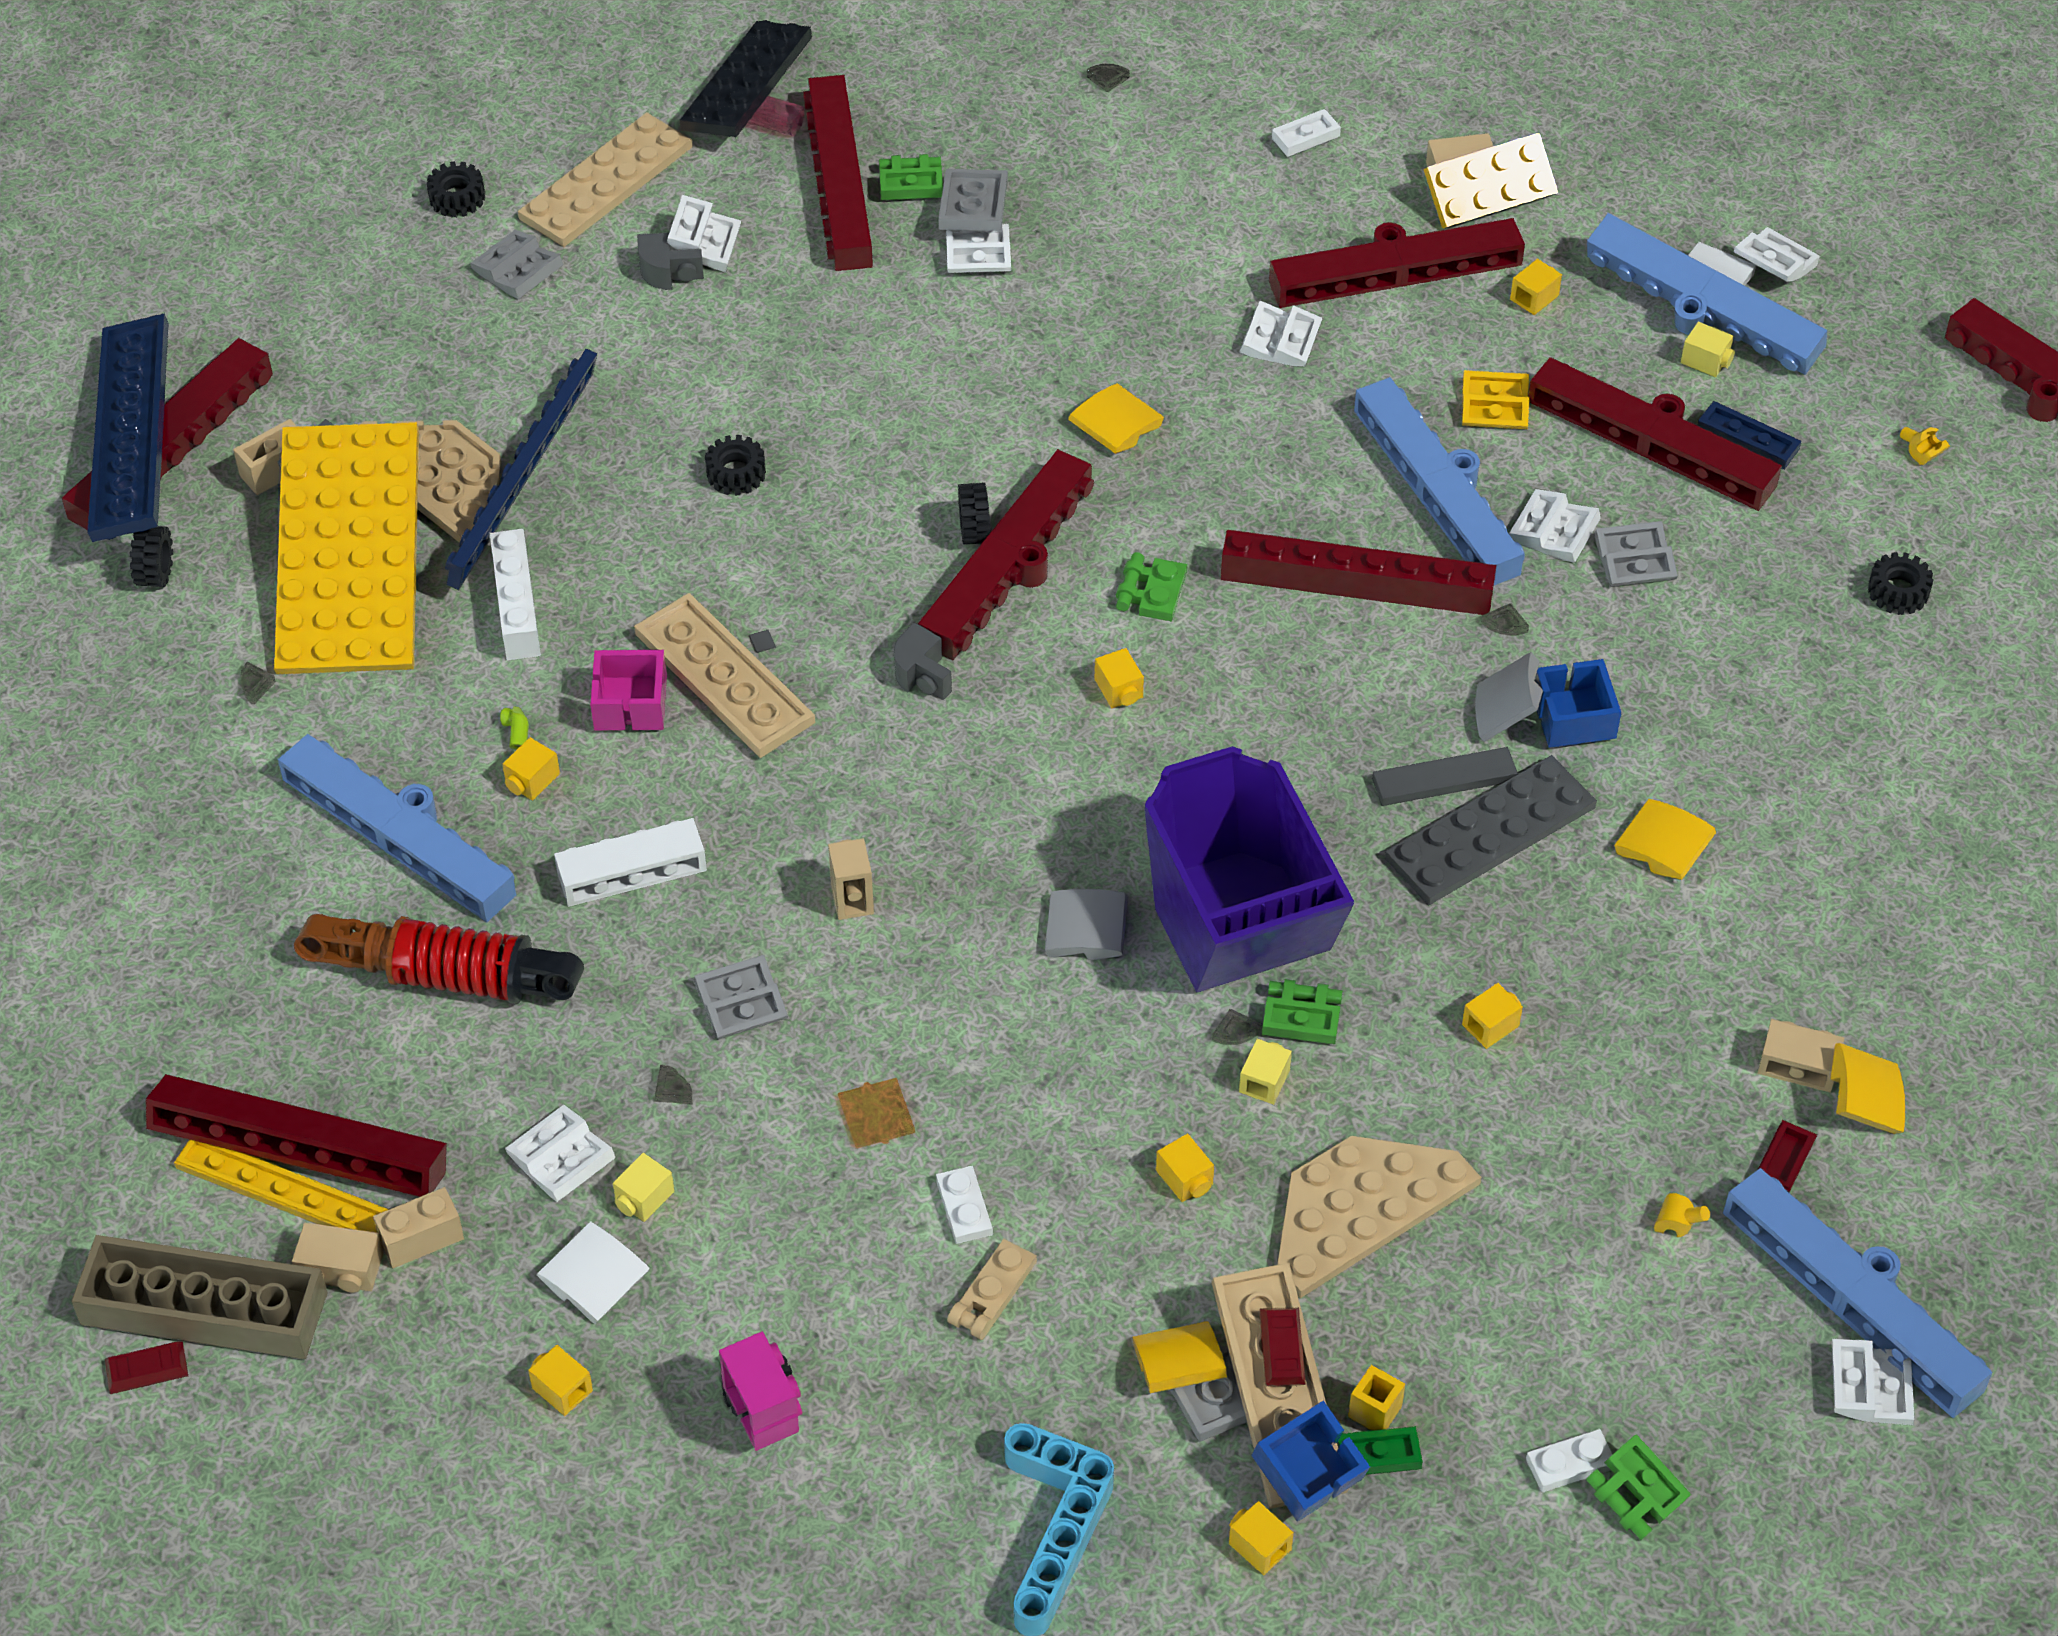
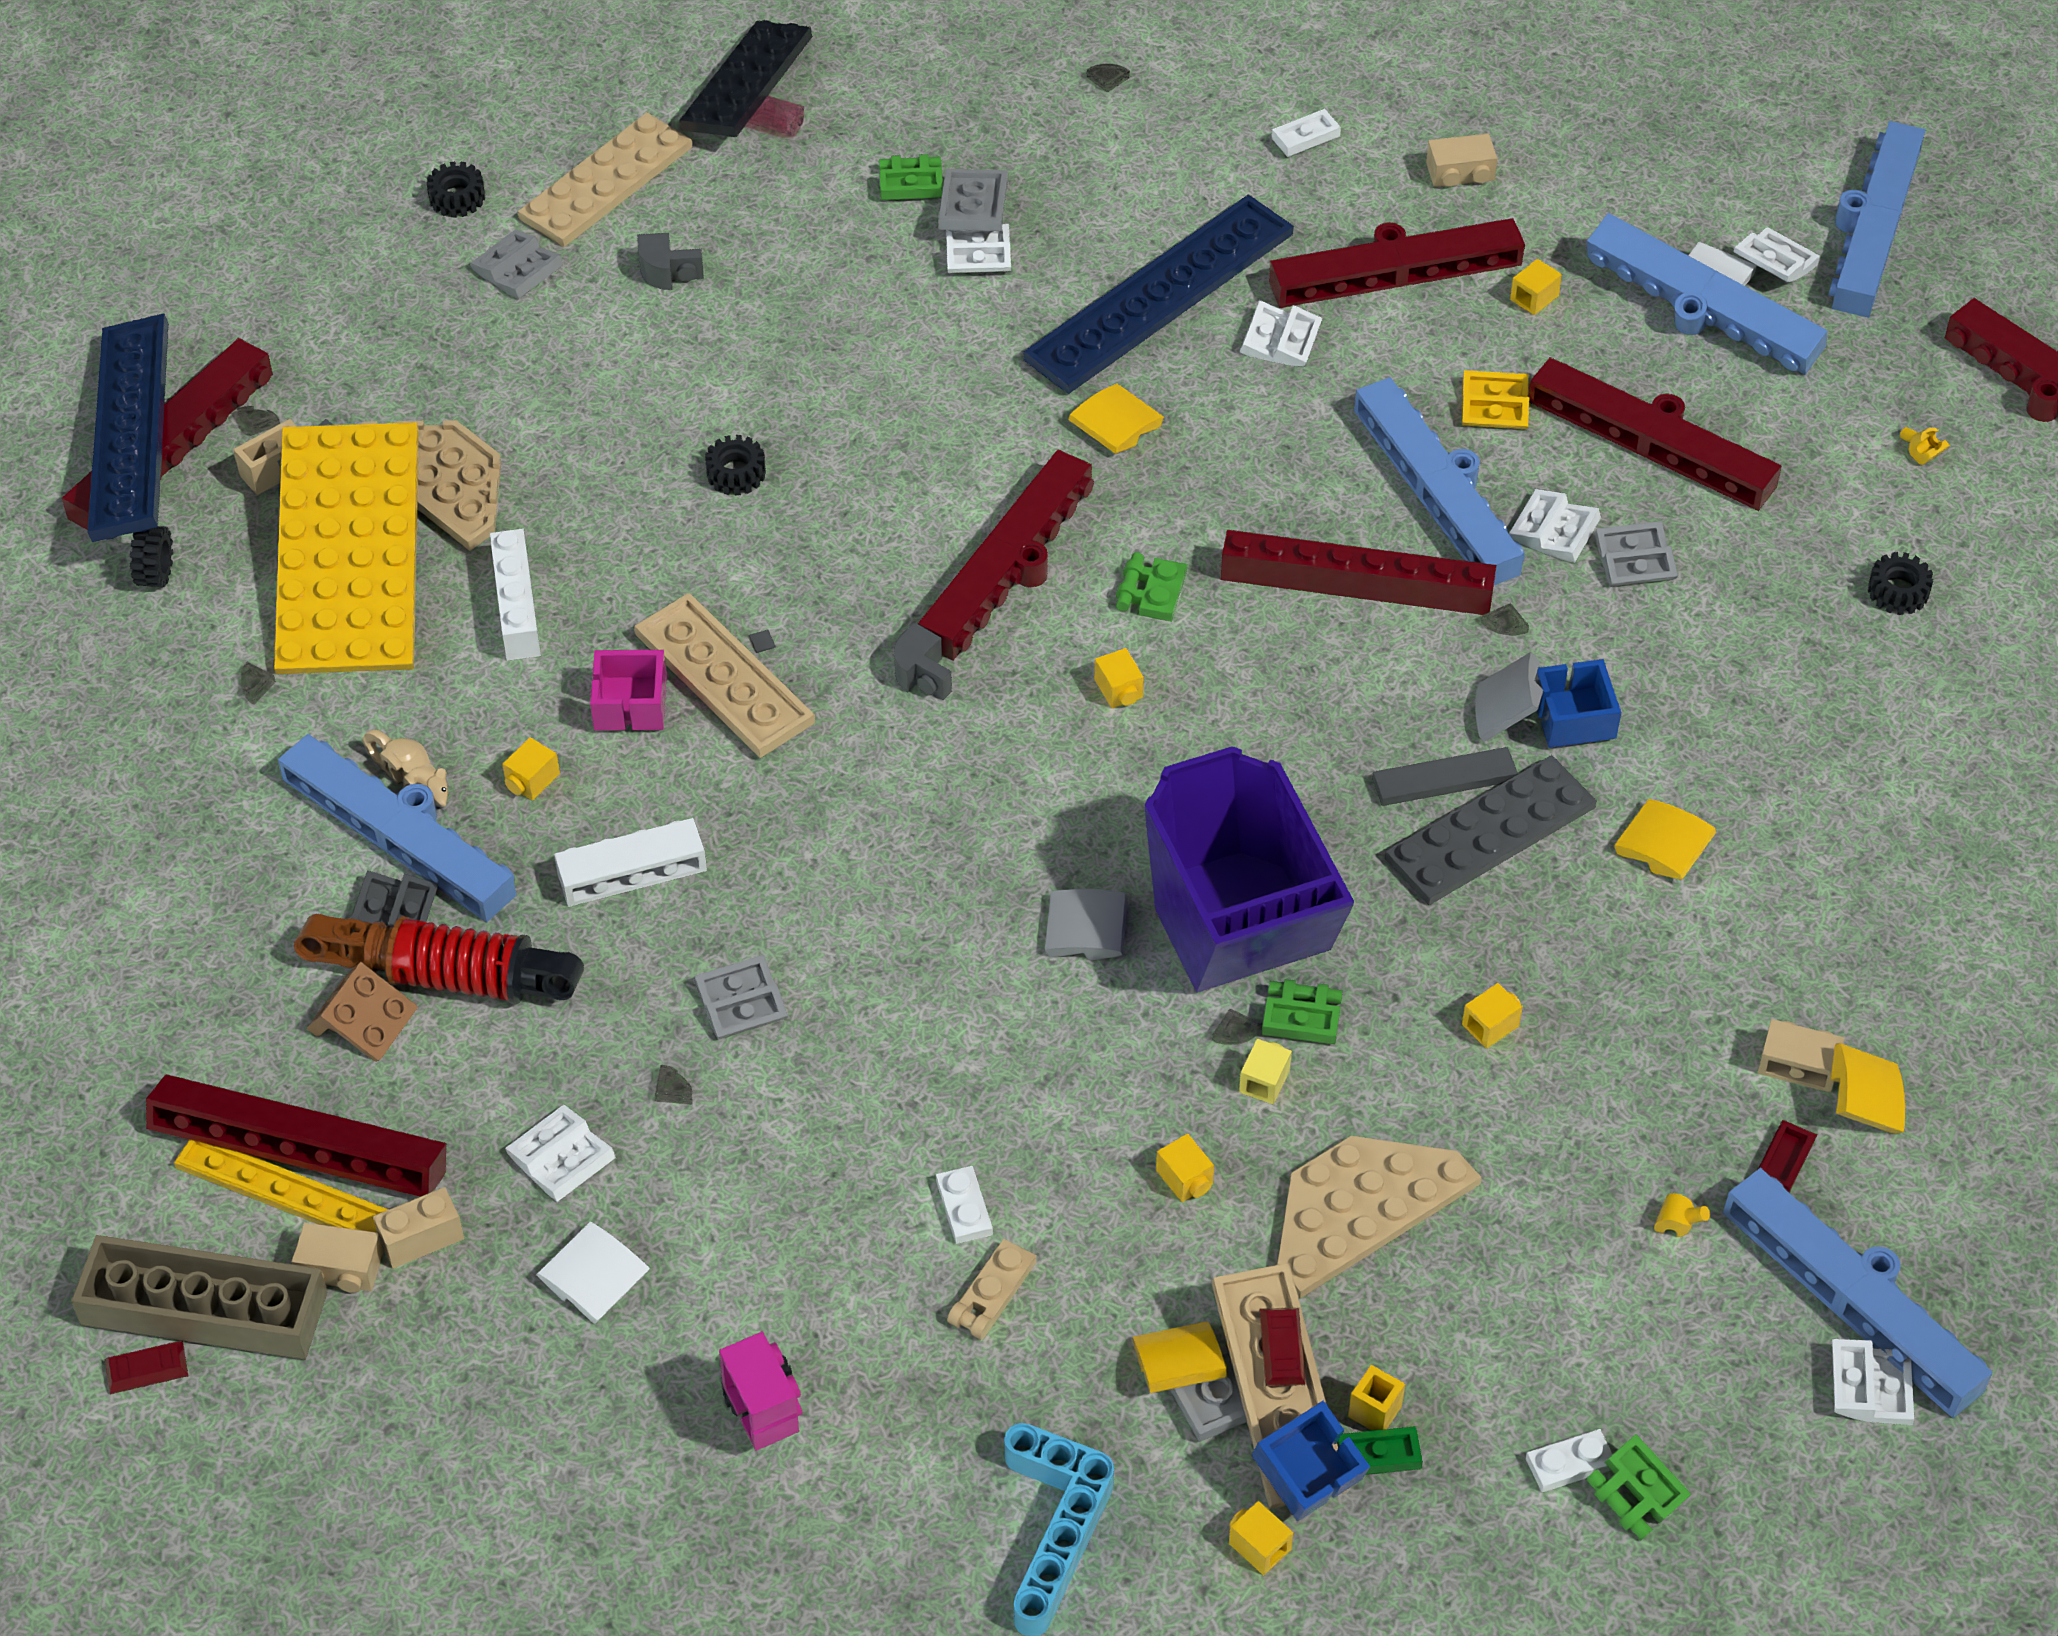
(257, 420): none -> clear smoke tile
(364, 1012): none -> medium nougat bracket
(389, 899): none -> dark grey slope
(407, 762): none -> tan animal
(516, 474): dark blue plate -> none
(519, 725): lime arm -> none
(560, 1379): yellow brick -> none
(643, 1188): light yellow brick -> none
(701, 229): white slope -> none
(839, 172): dark red brick -> none
(851, 878): tan brick -> none
(876, 1113): clear orange piece -> none
(973, 512): black tyre -> none
(1157, 294): none -> dark blue plate
(1490, 180): plate -> none
(1707, 349): light yellow brick -> none
(1750, 433): dark blue plate -> none
(1874, 218): none -> medium blue hinge

